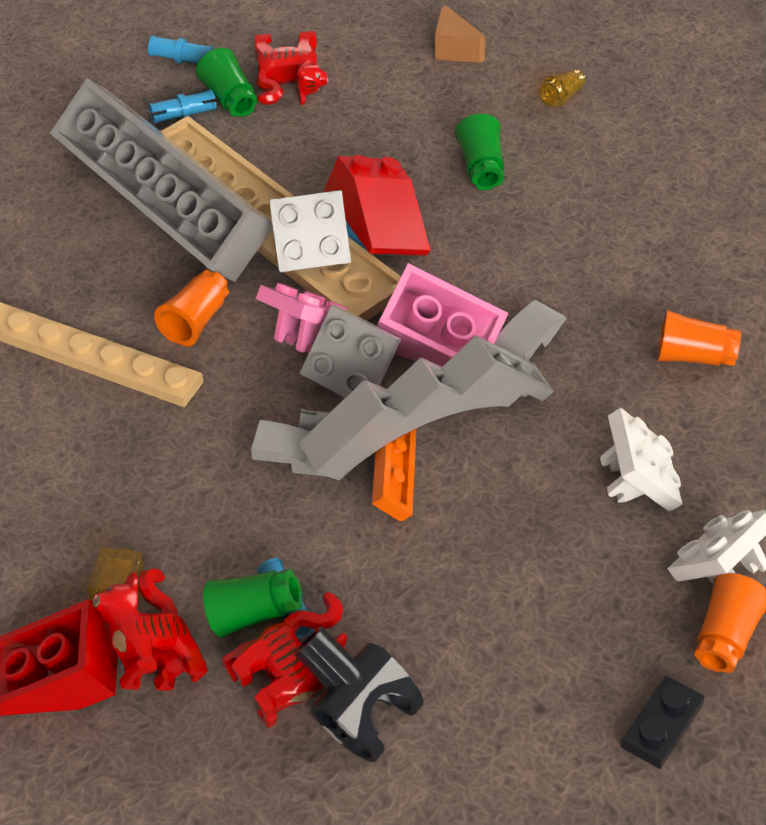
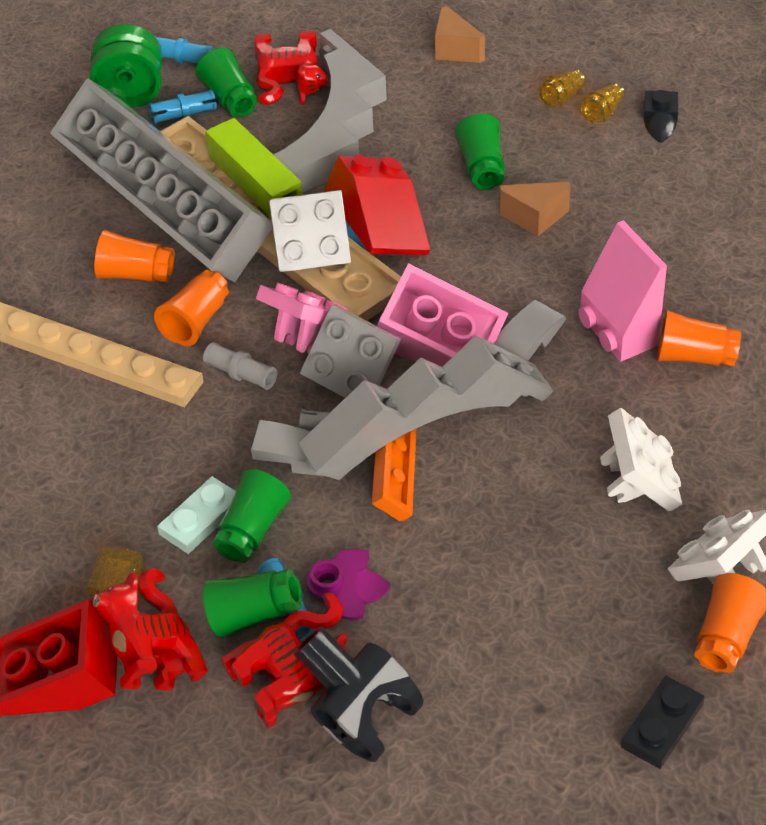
(127, 64): none -> green wheel
(132, 259): none -> orange plant
(197, 515): none -> light aqua plate
(240, 365): none -> light grey pin
(250, 164): none -> lime brick
(250, 514): none -> green plant
(347, 116): none -> light grey arch
(351, 582): none -> magenta plate
(535, 204): none -> medium nougat slope
(602, 103): none -> clear yellow cone
(625, 295): none -> bright pink slope
(660, 113): none -> black plate

